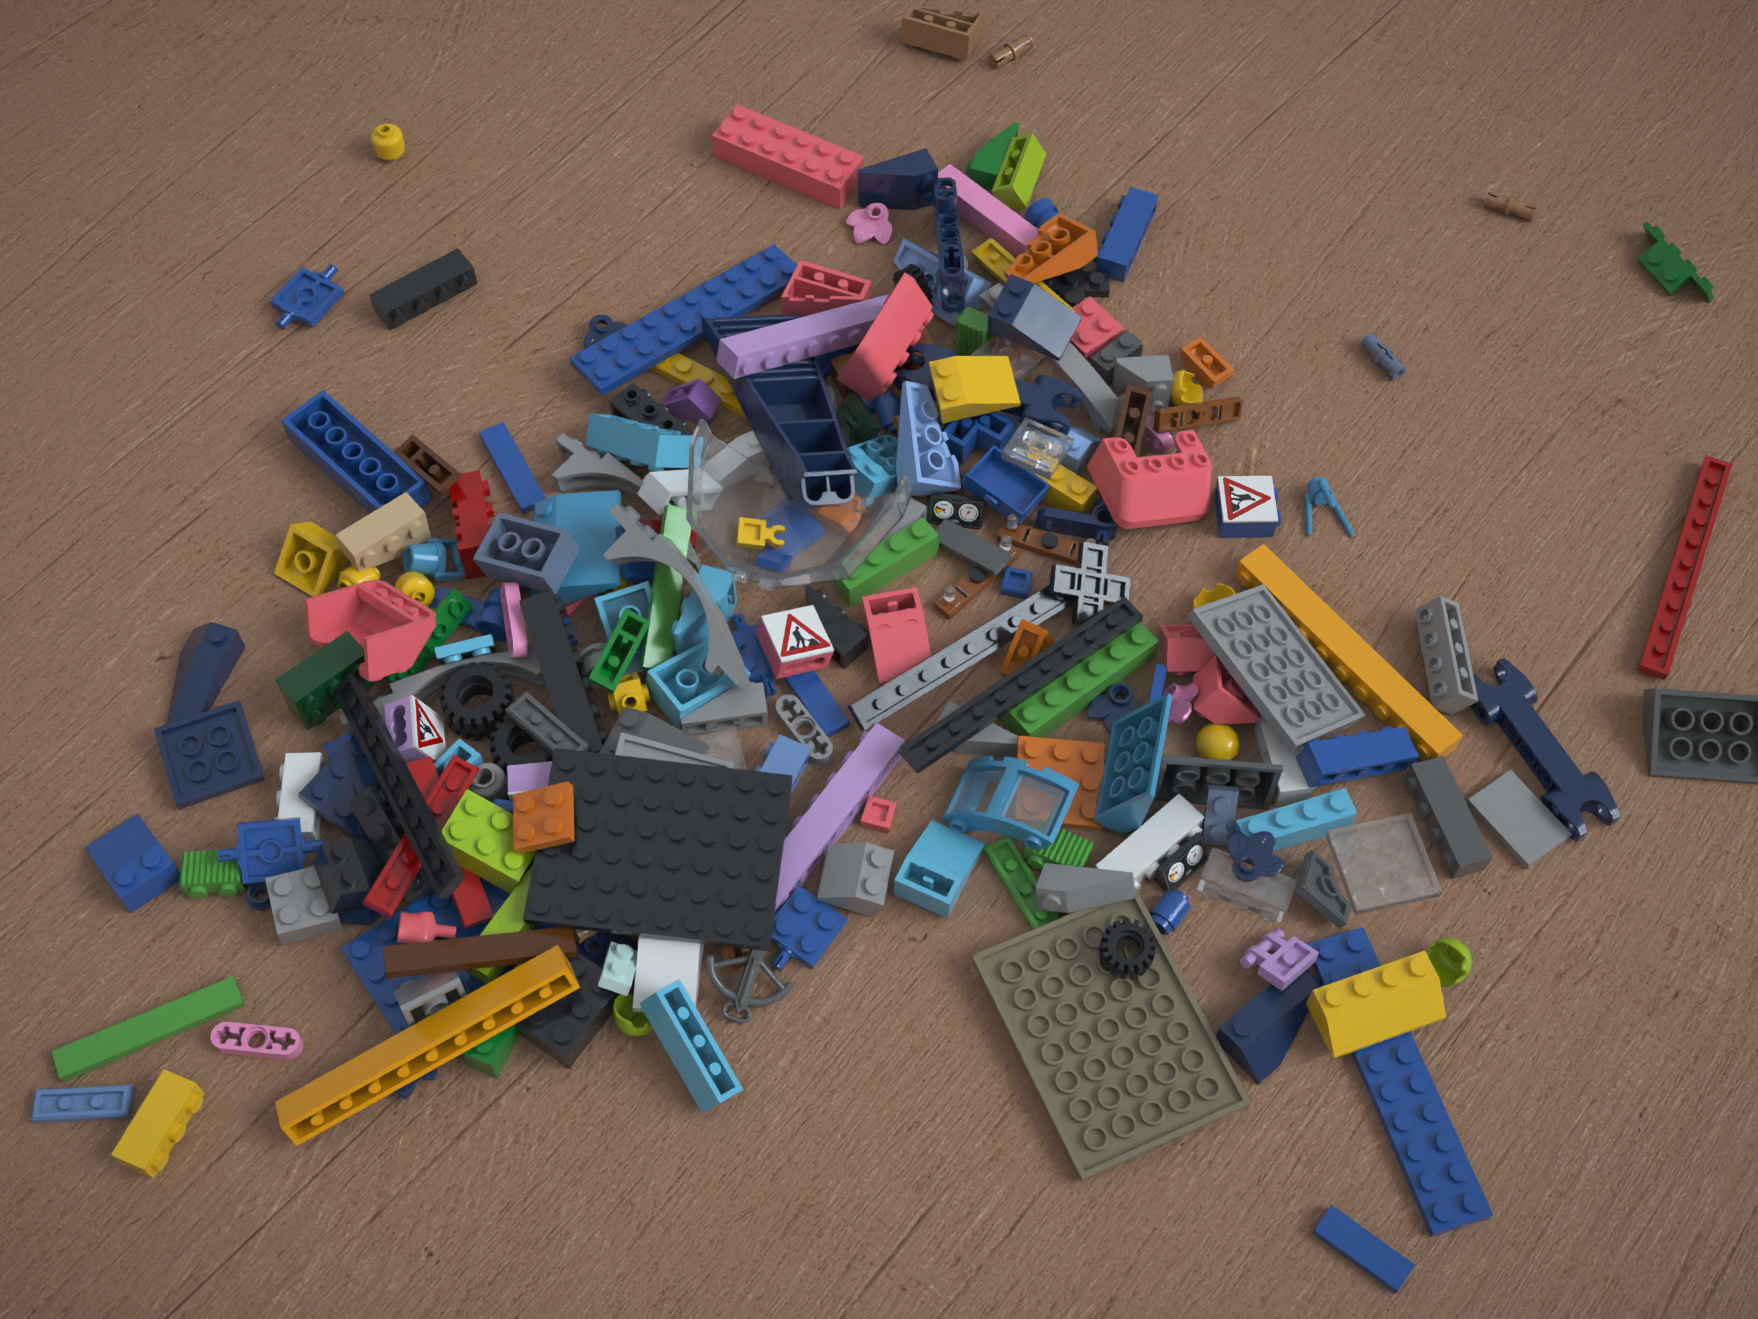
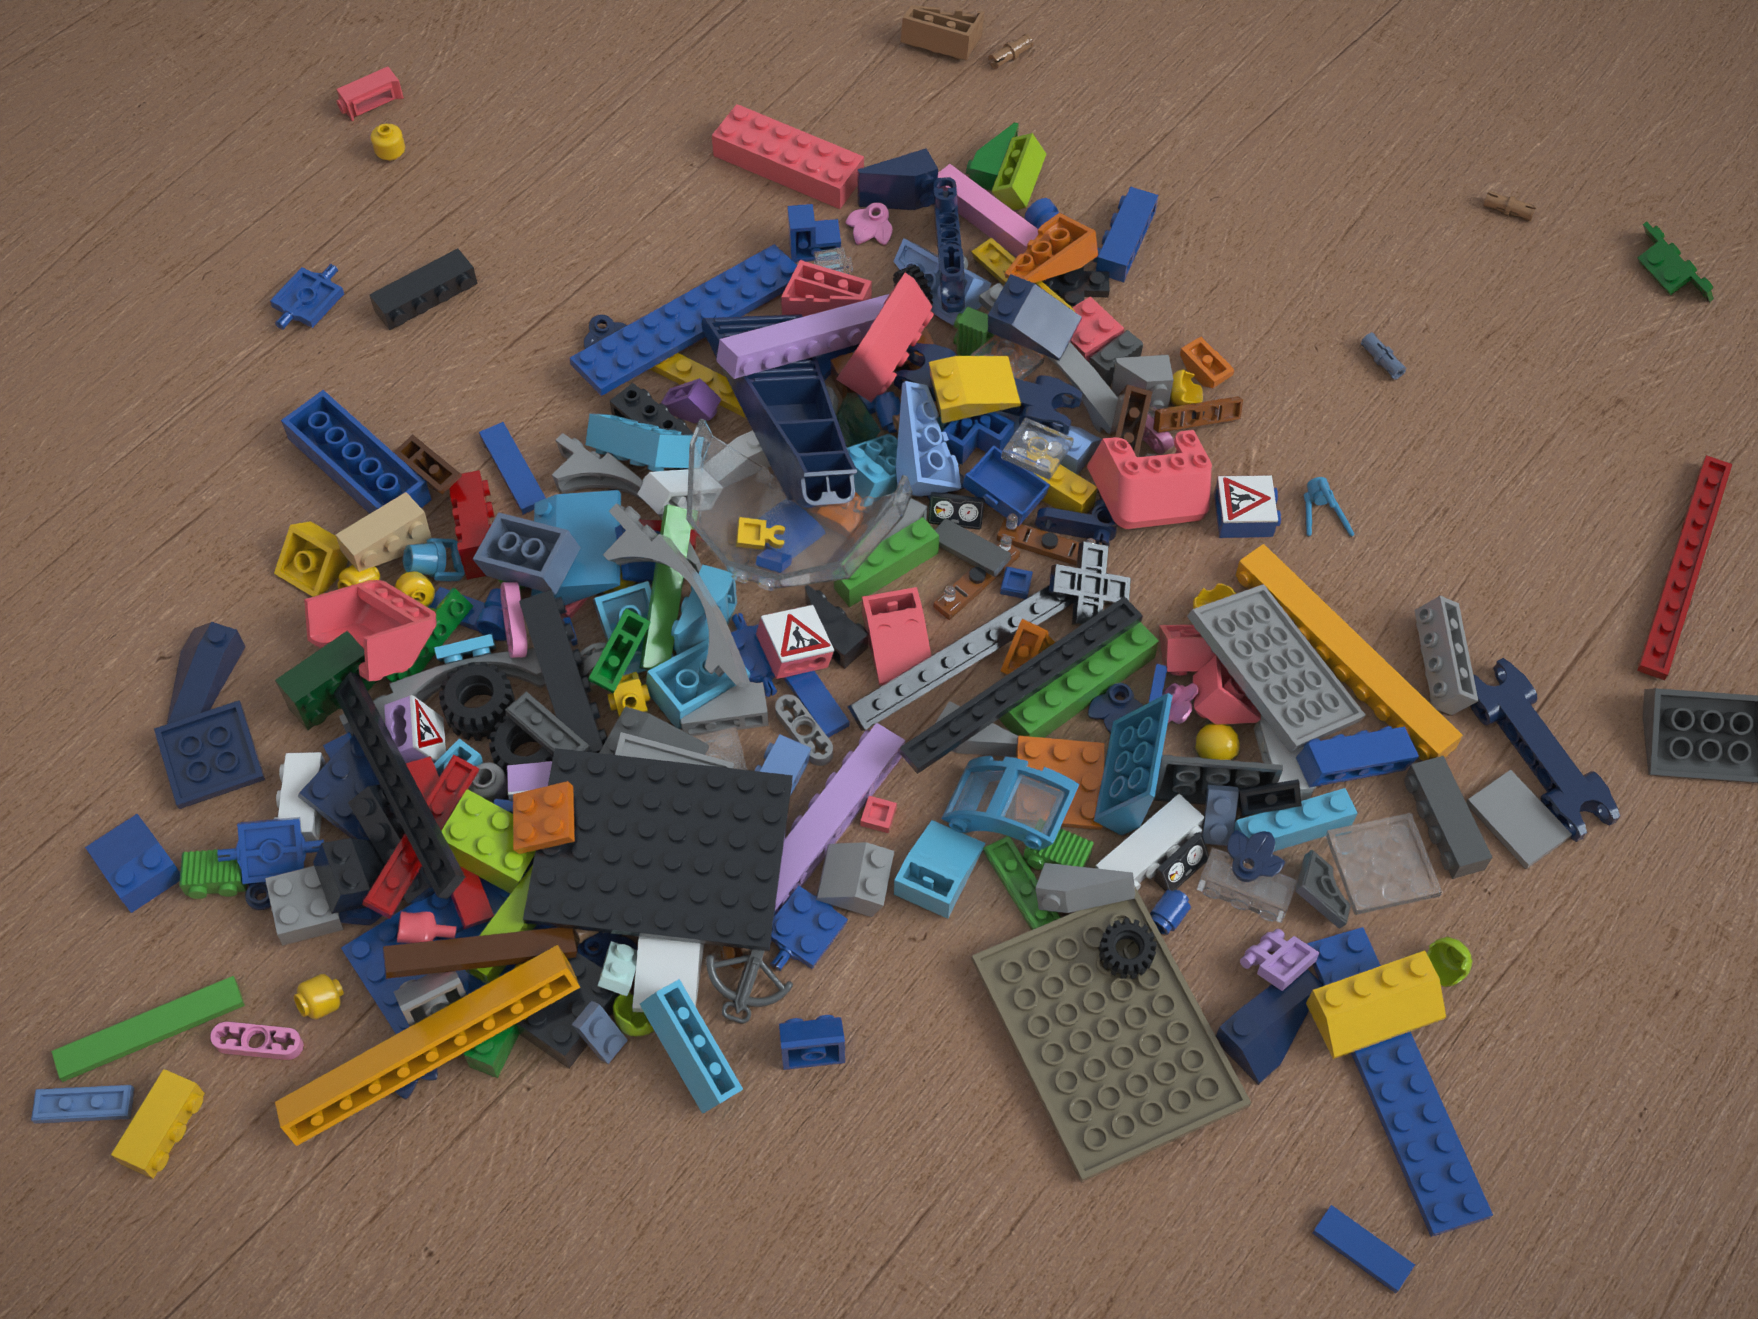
(318, 996): none -> yellow head
(369, 92): none -> coral window
(599, 1032): none -> sand blue plate
(810, 235): none -> blue brick
(812, 1042): none -> blue slope
(834, 259): none -> clear brick
(1270, 797): none -> black slope

